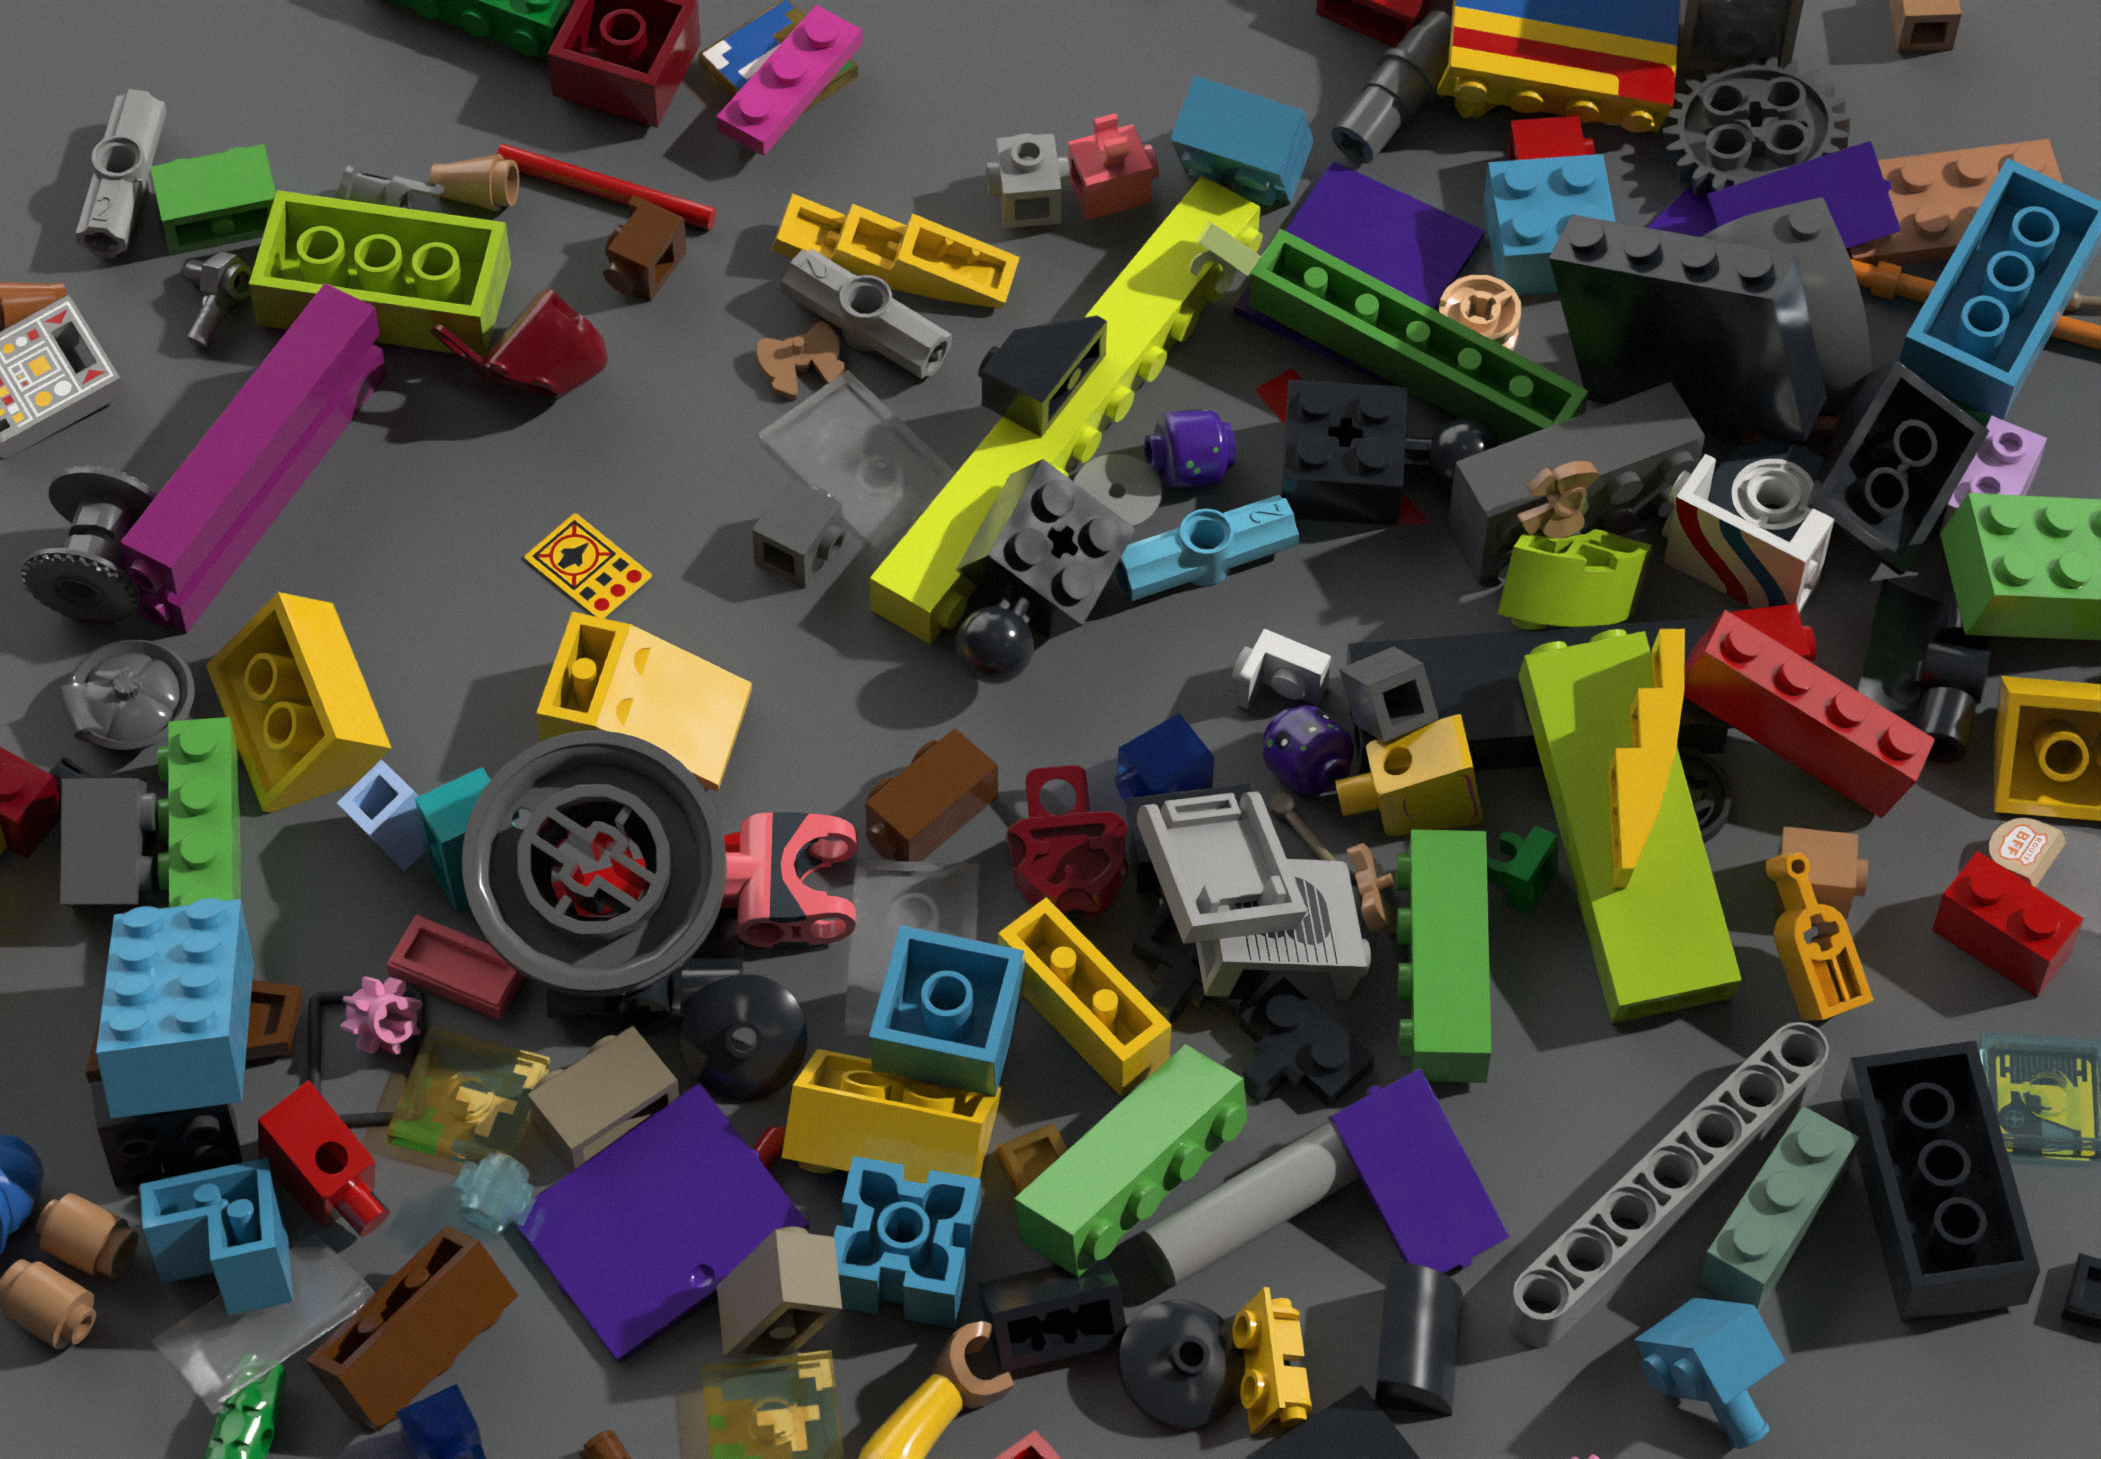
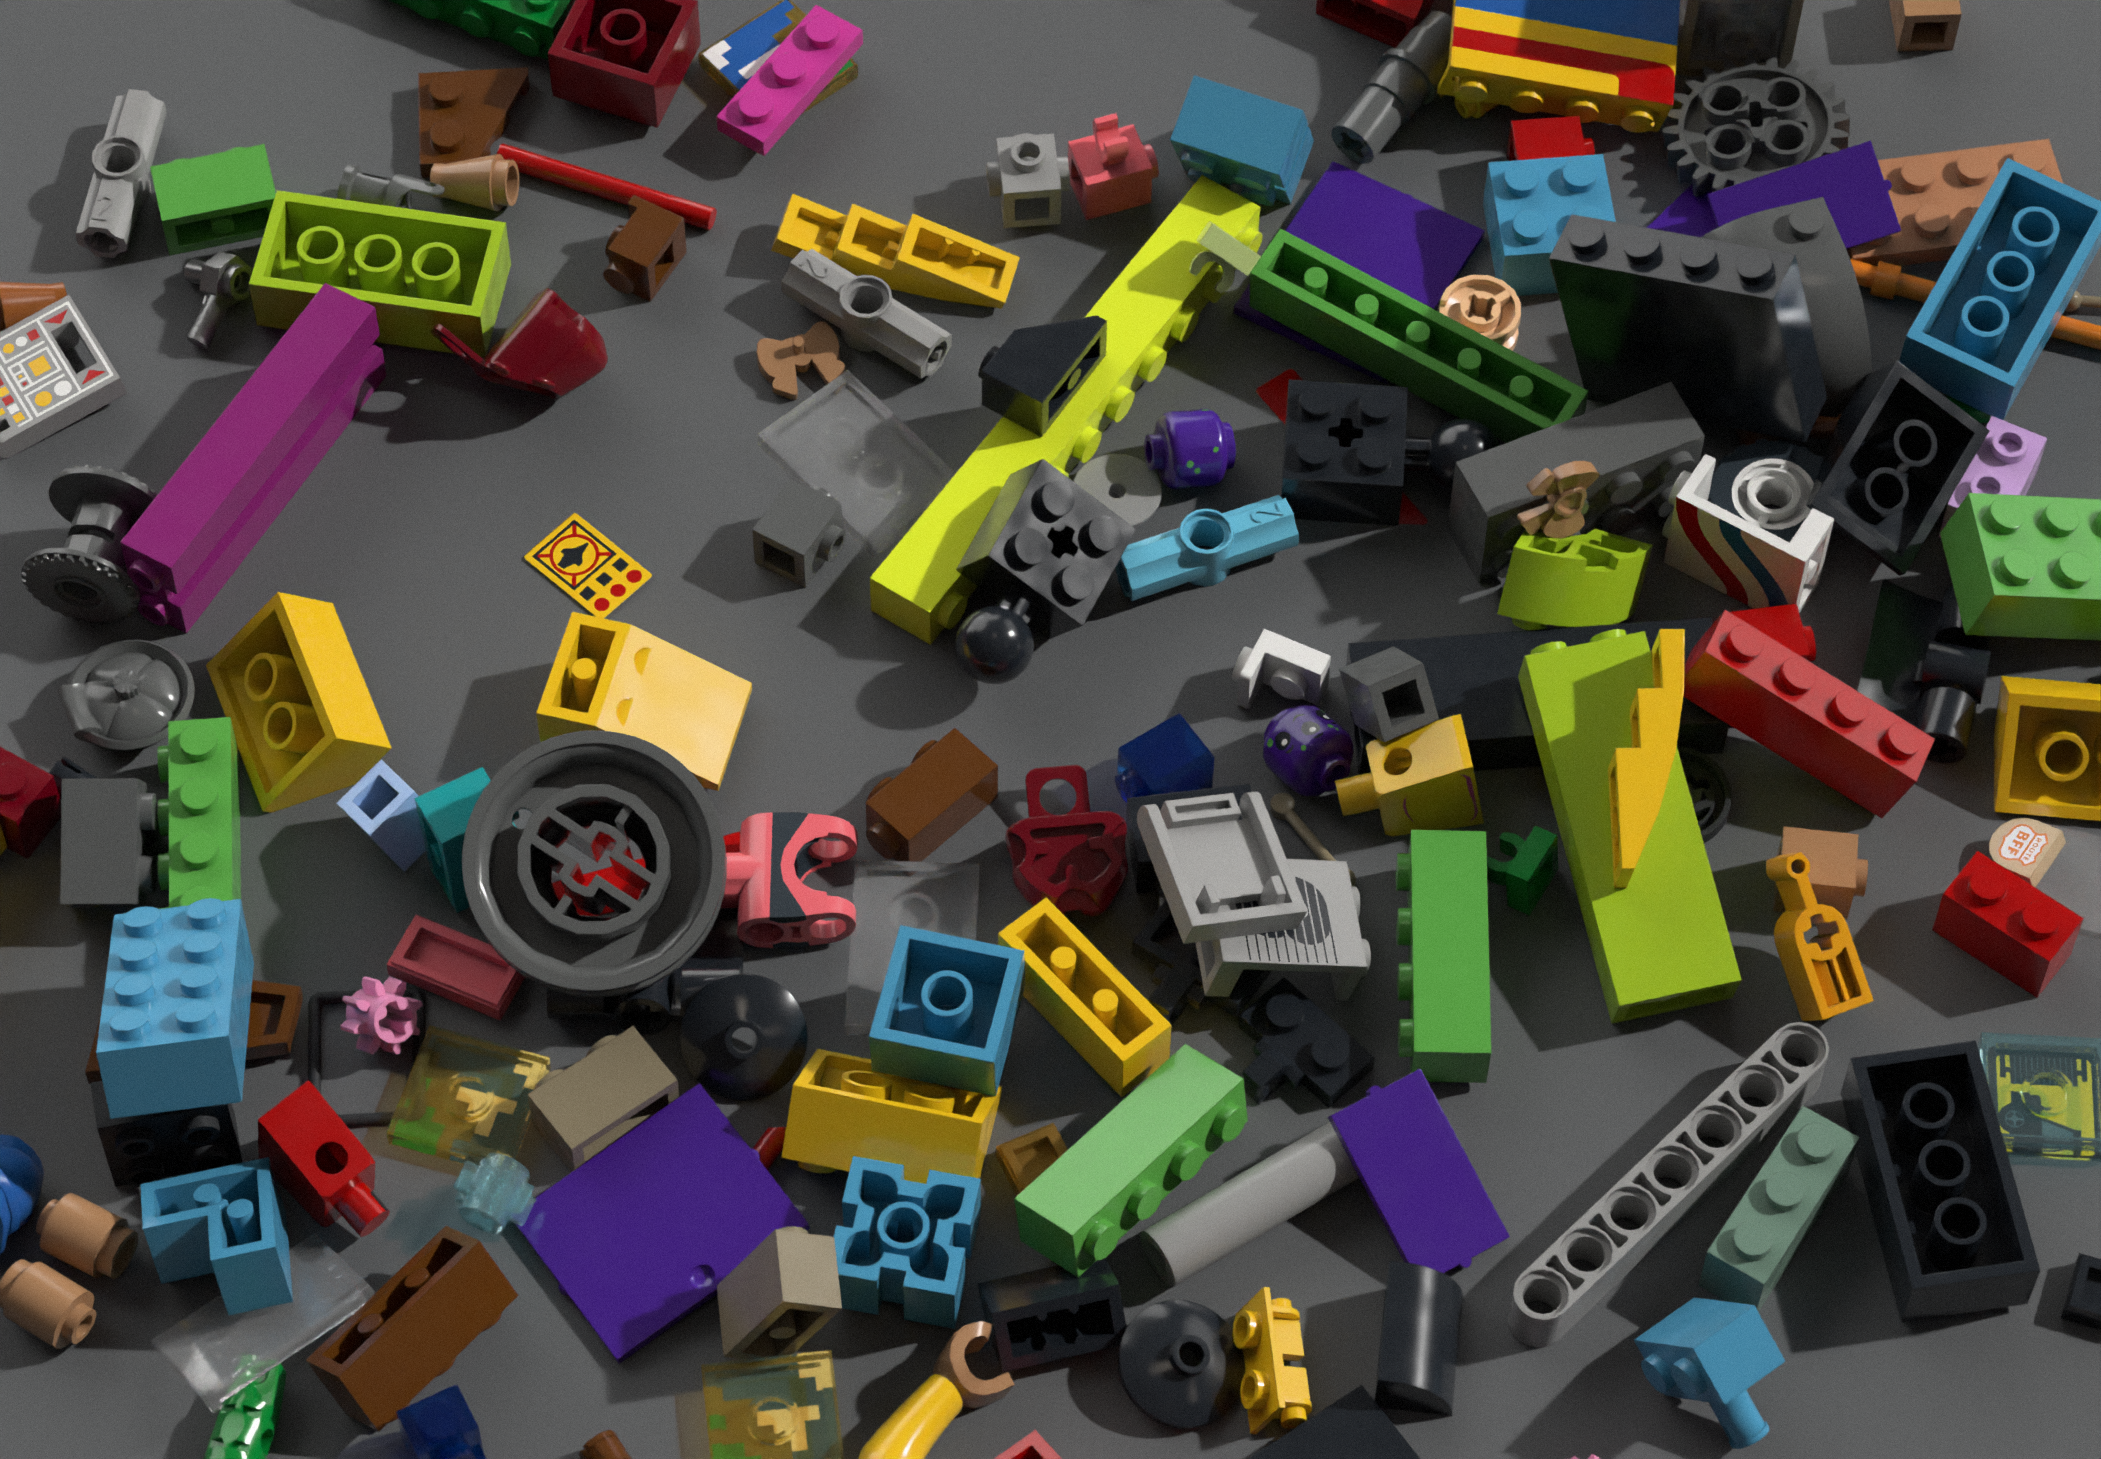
(465, 112): none -> reddish brown wing
(1371, 885): medium nougat piece -> none

